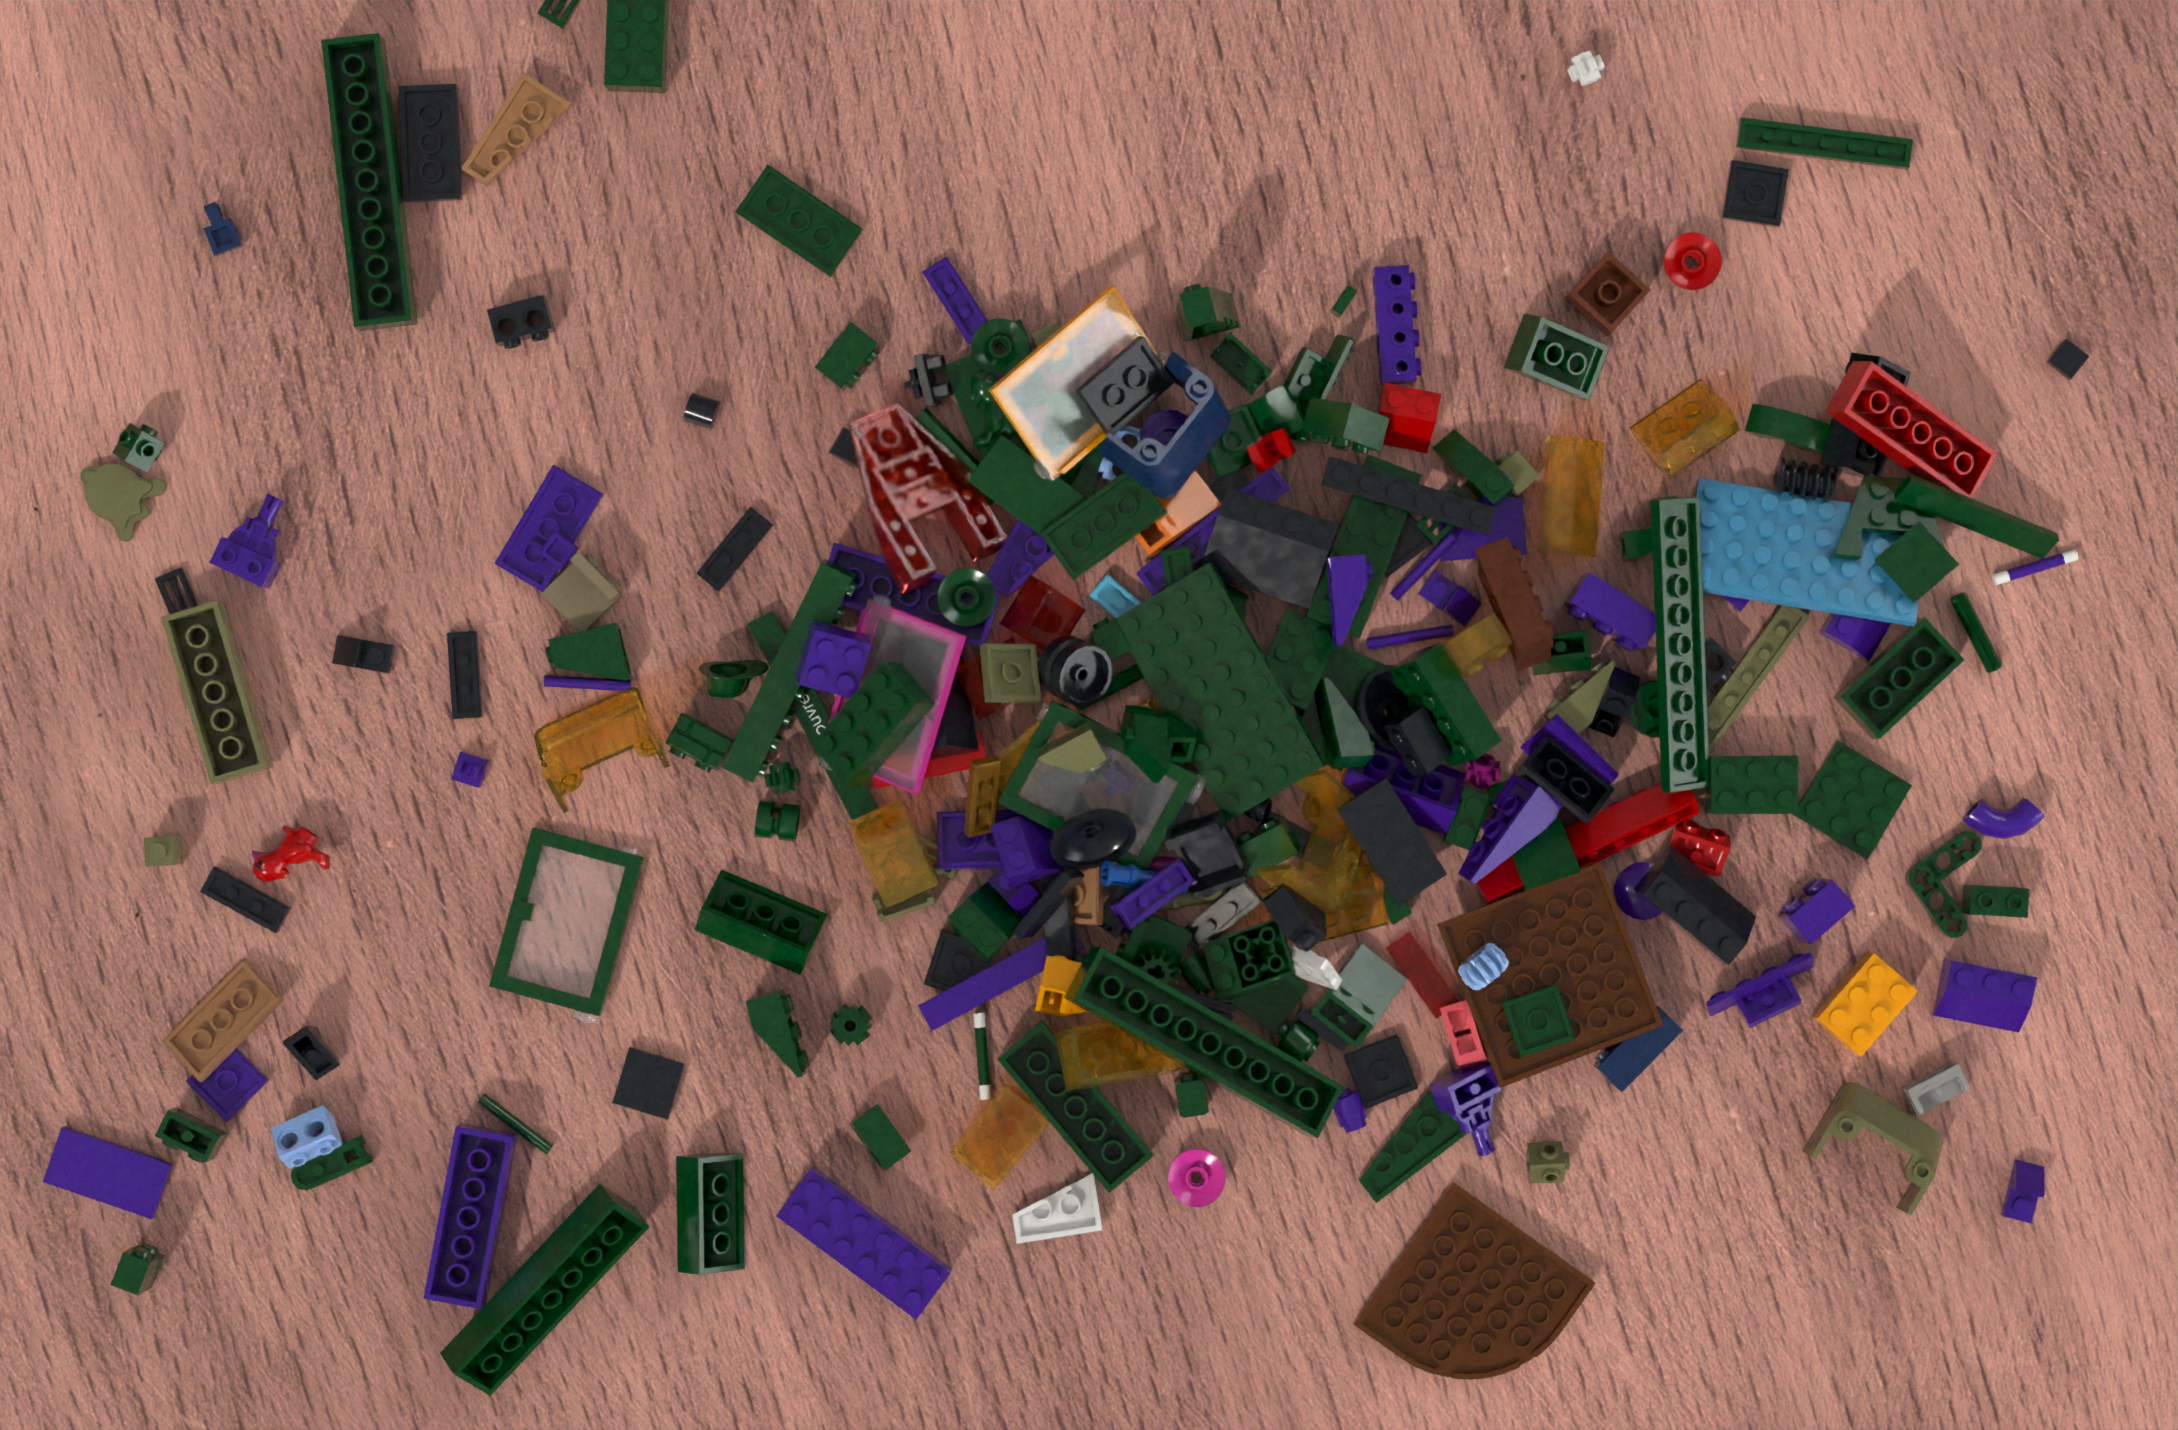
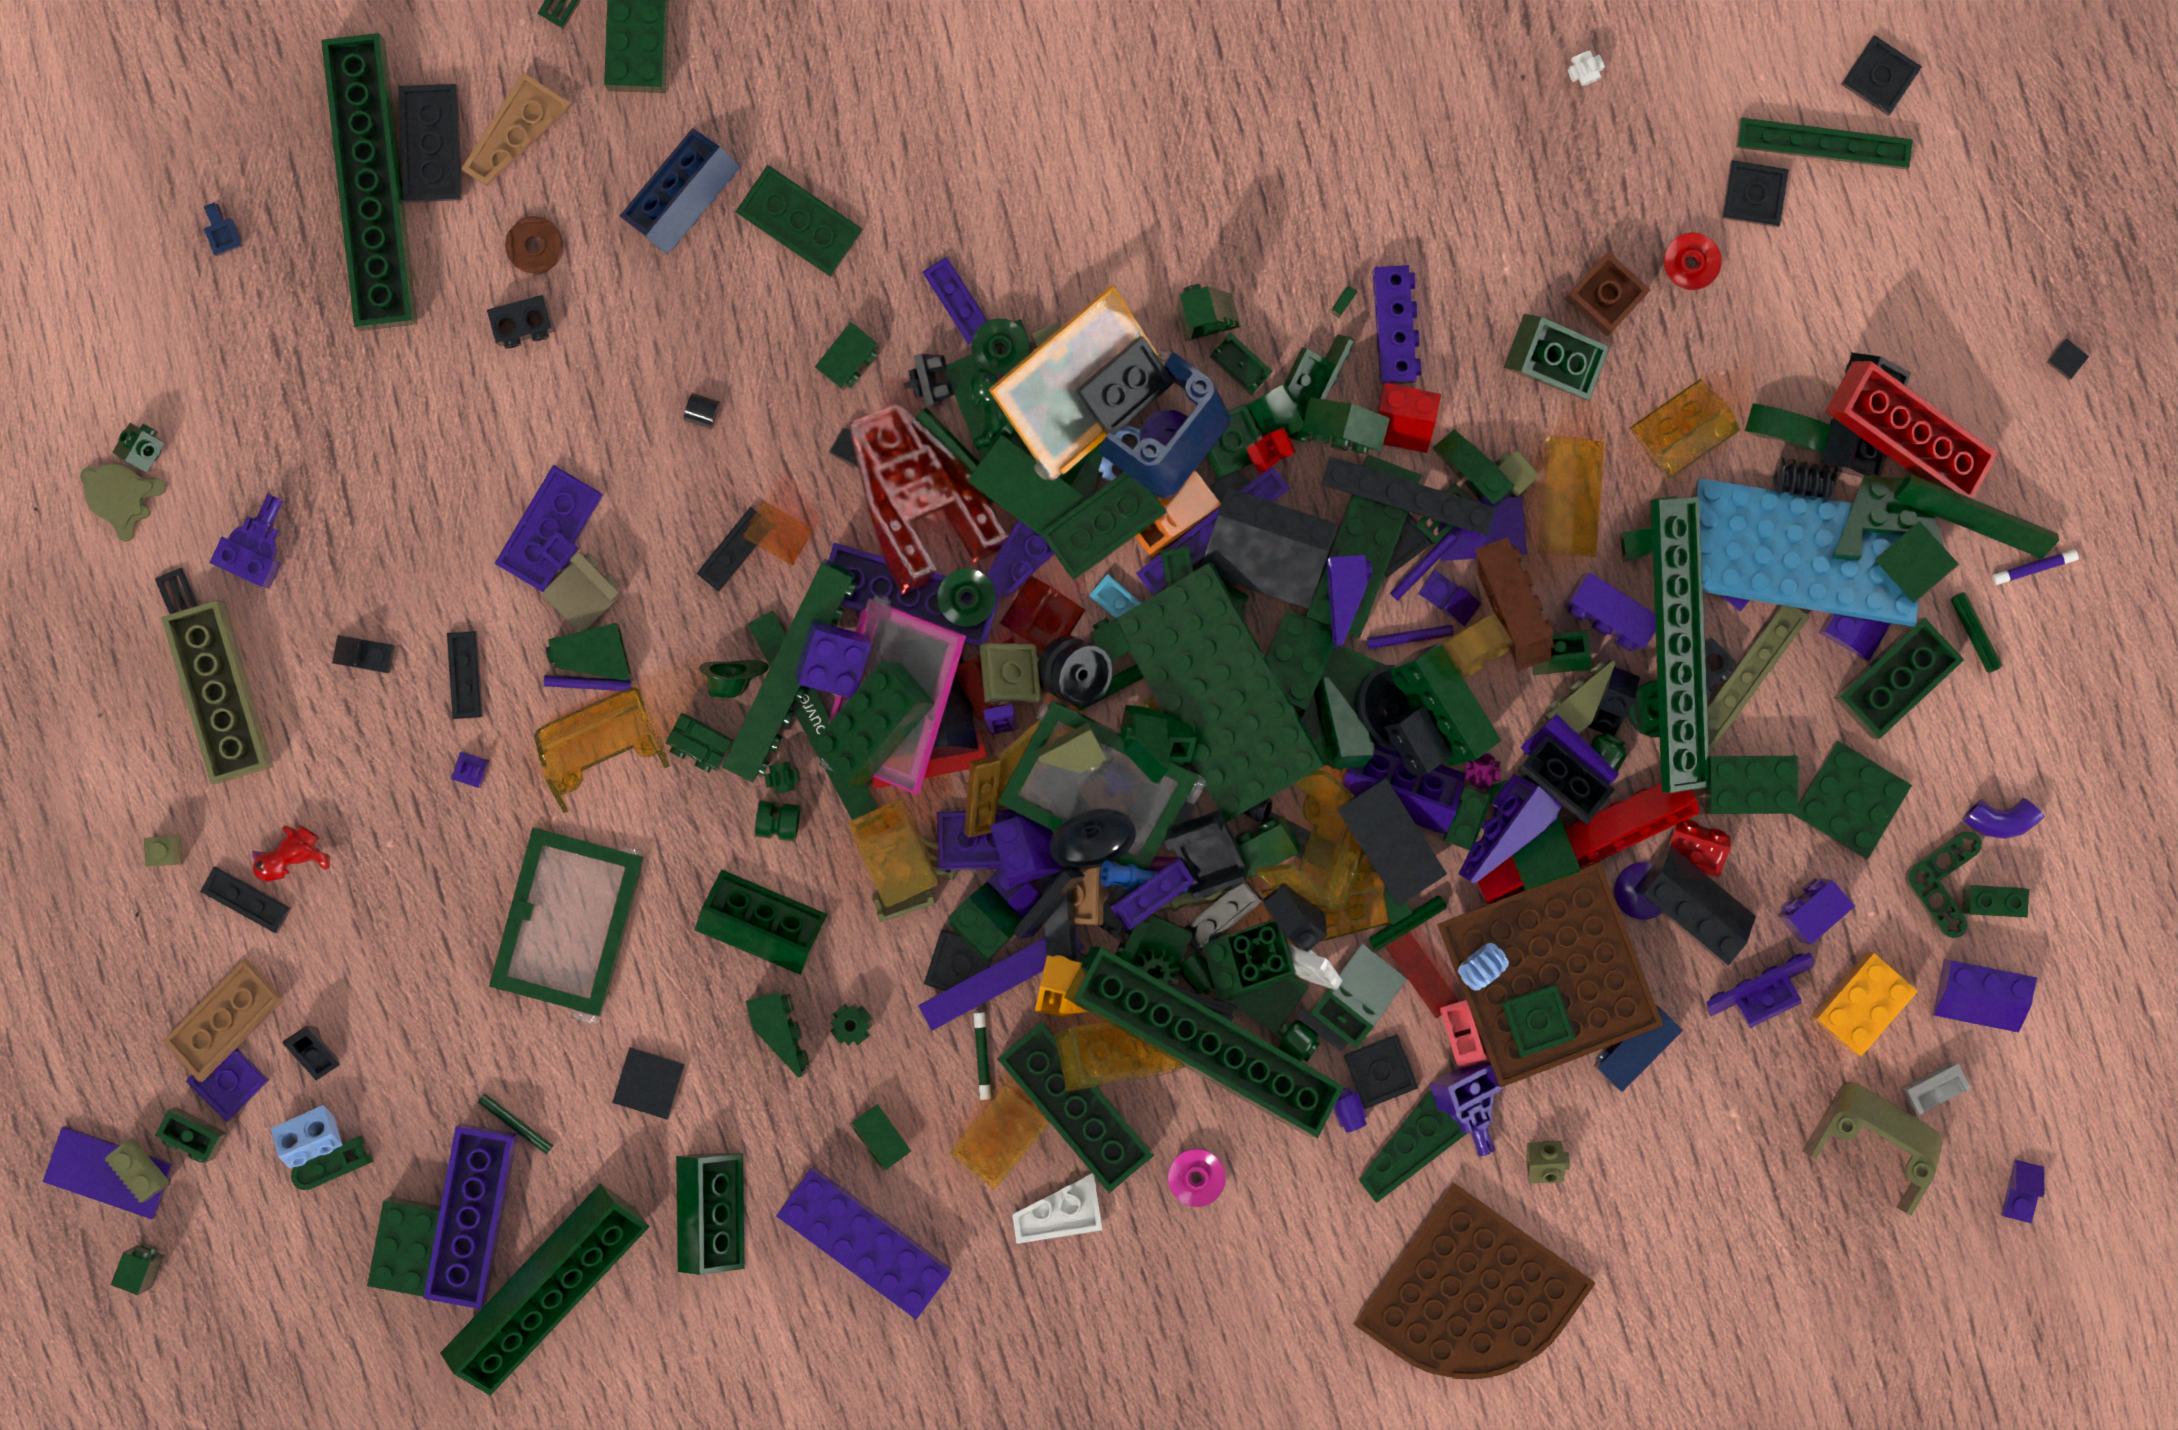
(137, 1170): none -> olive brick
(403, 1246): none -> dark green brick
(549, 253): none -> copper tile
(680, 191): none -> dark blue slope
(777, 532): none -> clear orange plate
(1000, 719): none -> dark purple tile
(1191, 1094): dark green brick -> none
(1407, 924): none -> dark green axle
(1610, 749): none -> dark green head
(1881, 75): none -> black tile

